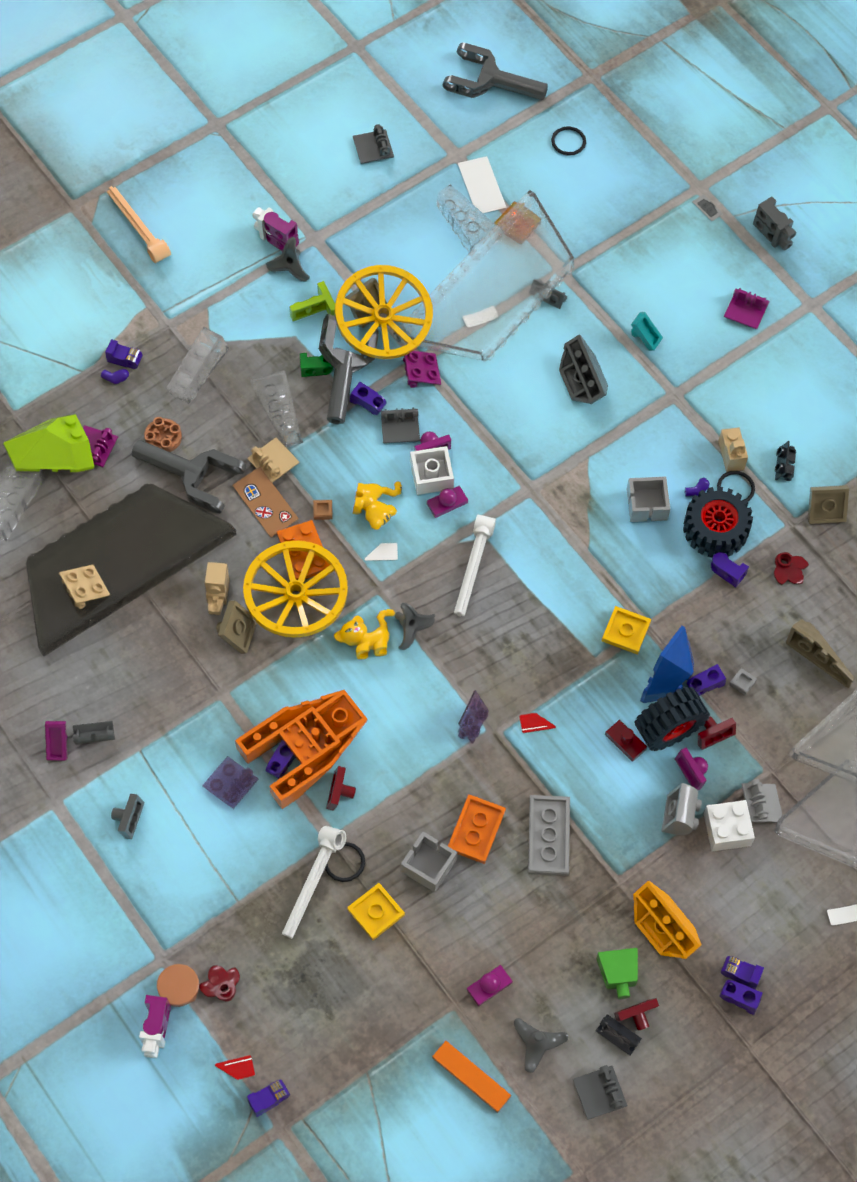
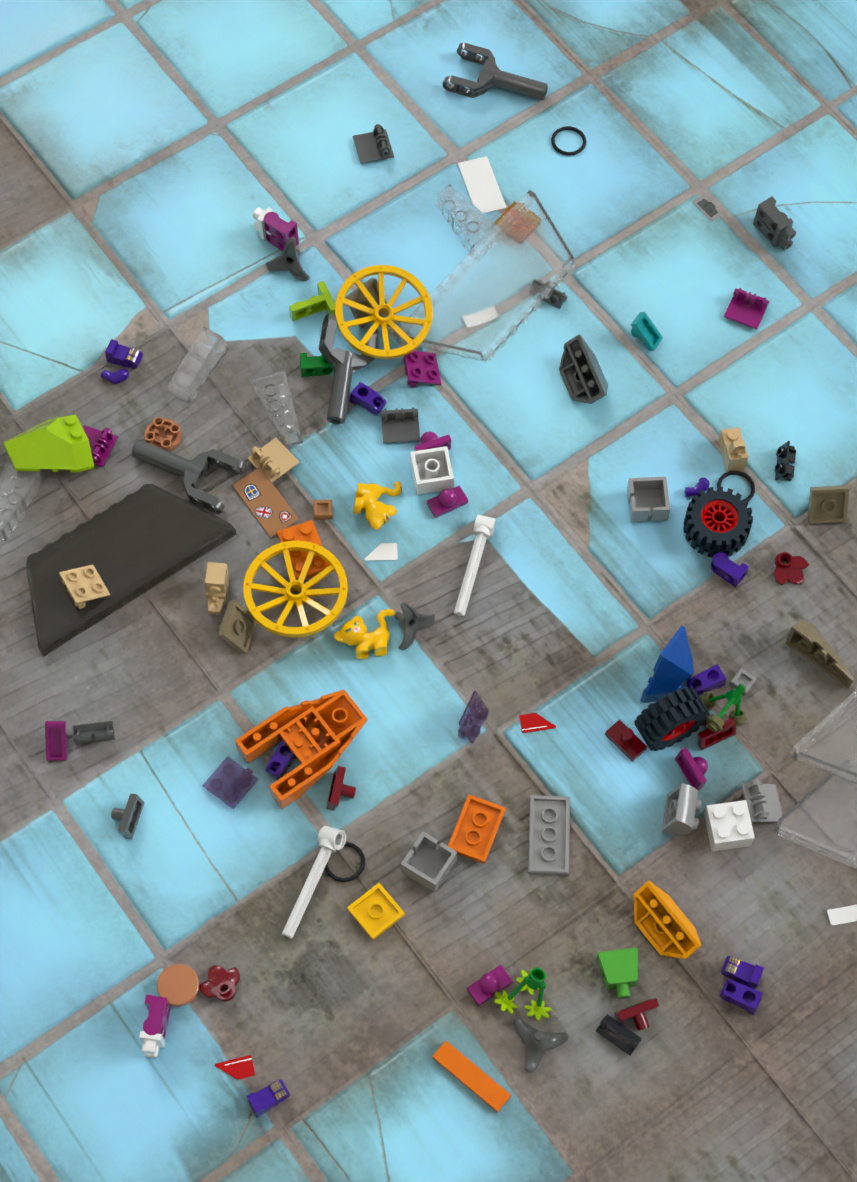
(156, 248): light nougat piece -> none
(532, 981): none -> plant
(600, 1092): dark grey hinge -> none
(626, 630): yellow plate -> none
(734, 697): none -> plant

